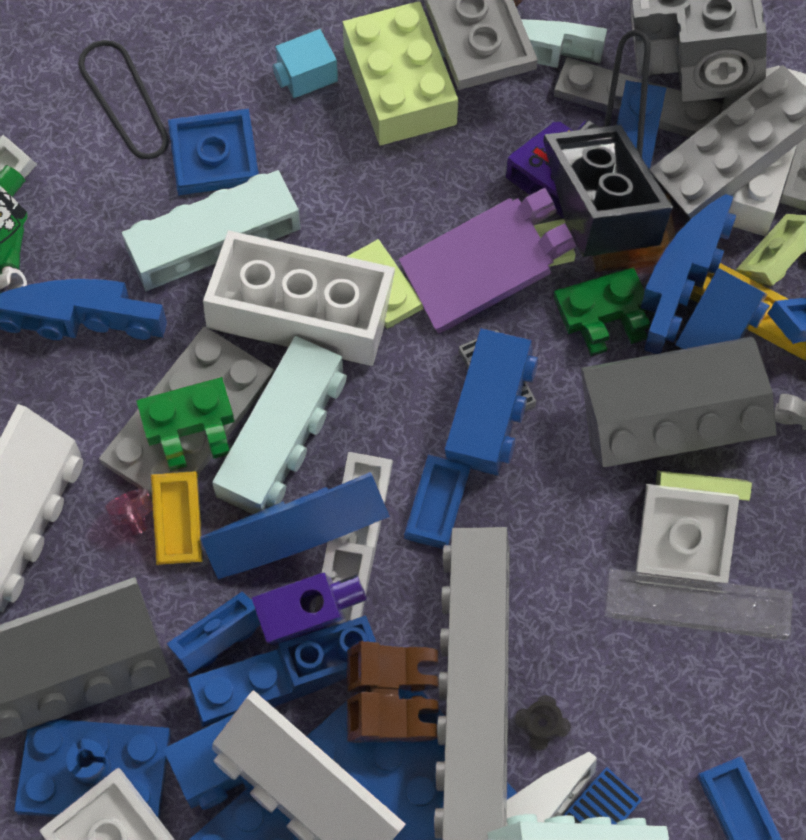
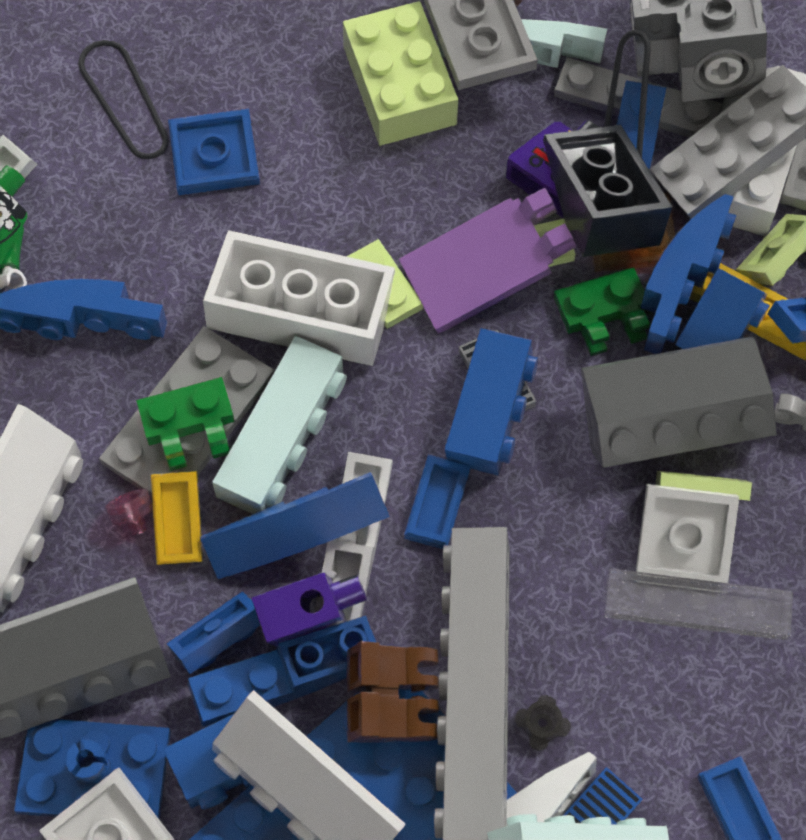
(195, 233): light aqua brick -> none
(305, 64): medium azure brick -> none

